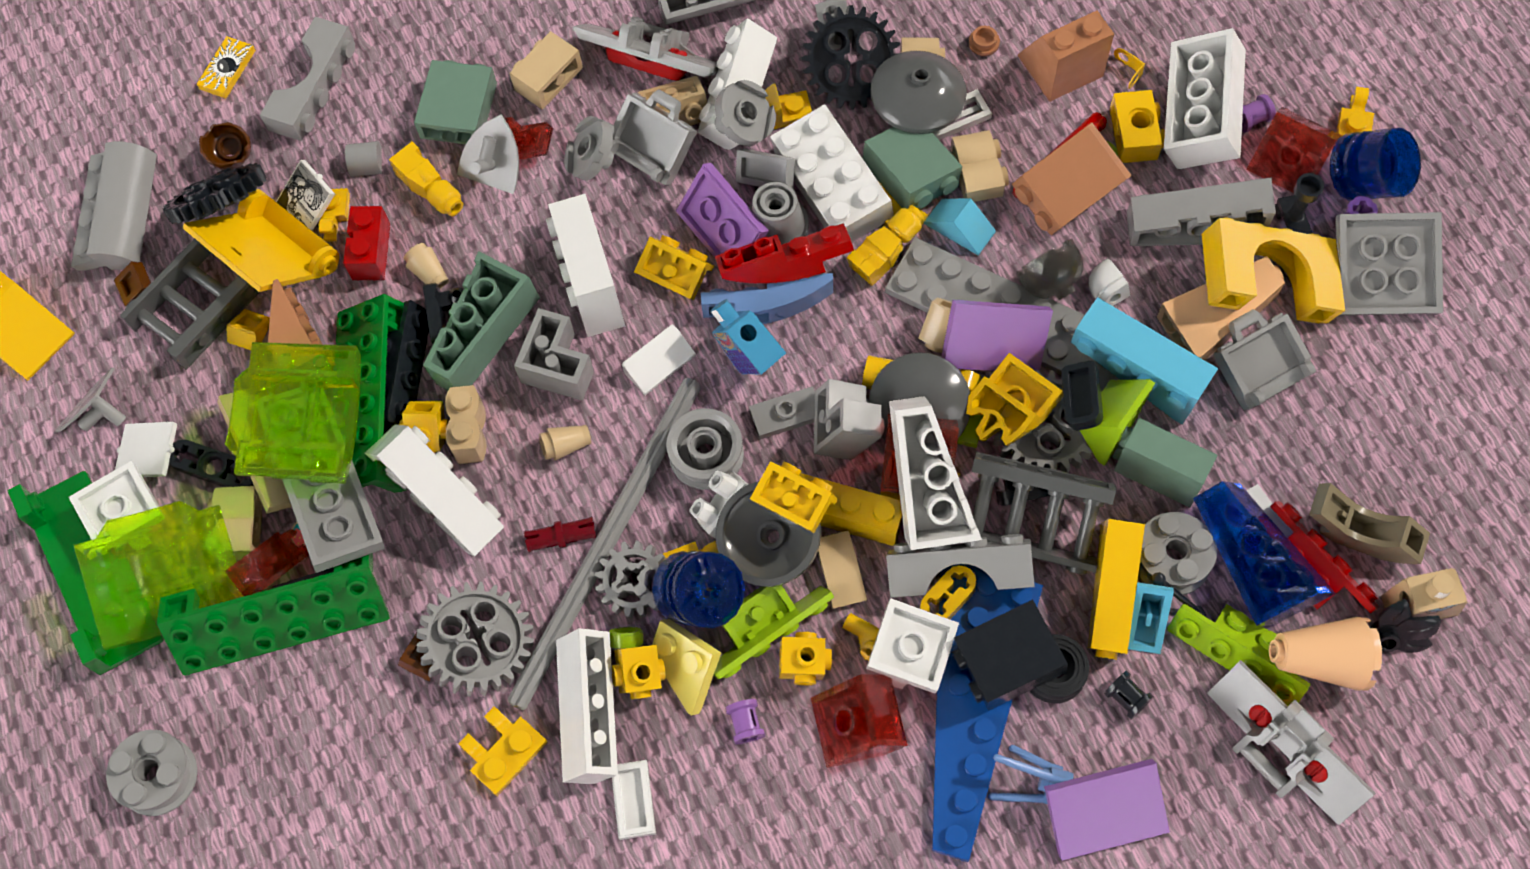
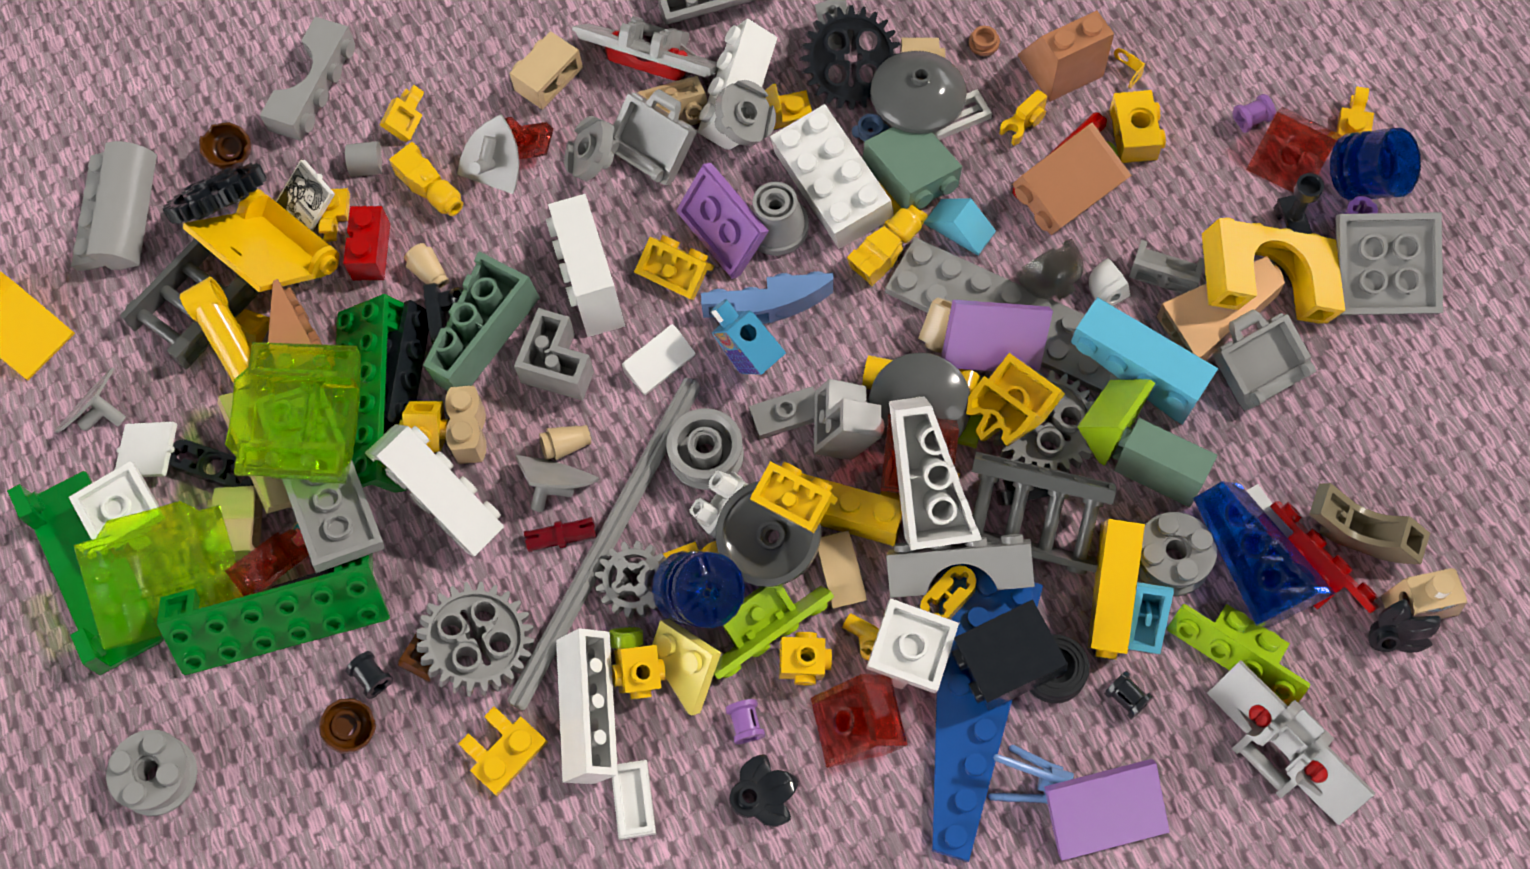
(132, 281): reddish brown plate -> none
(208, 306): none -> yellow piece
(226, 67): tile -> none
(339, 721): none -> reddish brown hair
(369, 674): none -> black bush
(401, 117): none -> yellow plate
(455, 101): sand green brick -> none
(551, 479): none -> light grey shield
(761, 168): light grey tile -> none
(769, 791): none -> black plate
(774, 263): red slope -> none
(866, 122): none -> medium blue plate
(981, 171): tan brick -> none
(1029, 112): none -> yellow plate
(1082, 395): black piece -> none
(1159, 579): black hinge -> none
(1166, 270): none -> light grey hinge
(1185, 214): light grey wedge -> none
(1205, 99): white brick -> none
(1331, 652): light nougat cone -> none

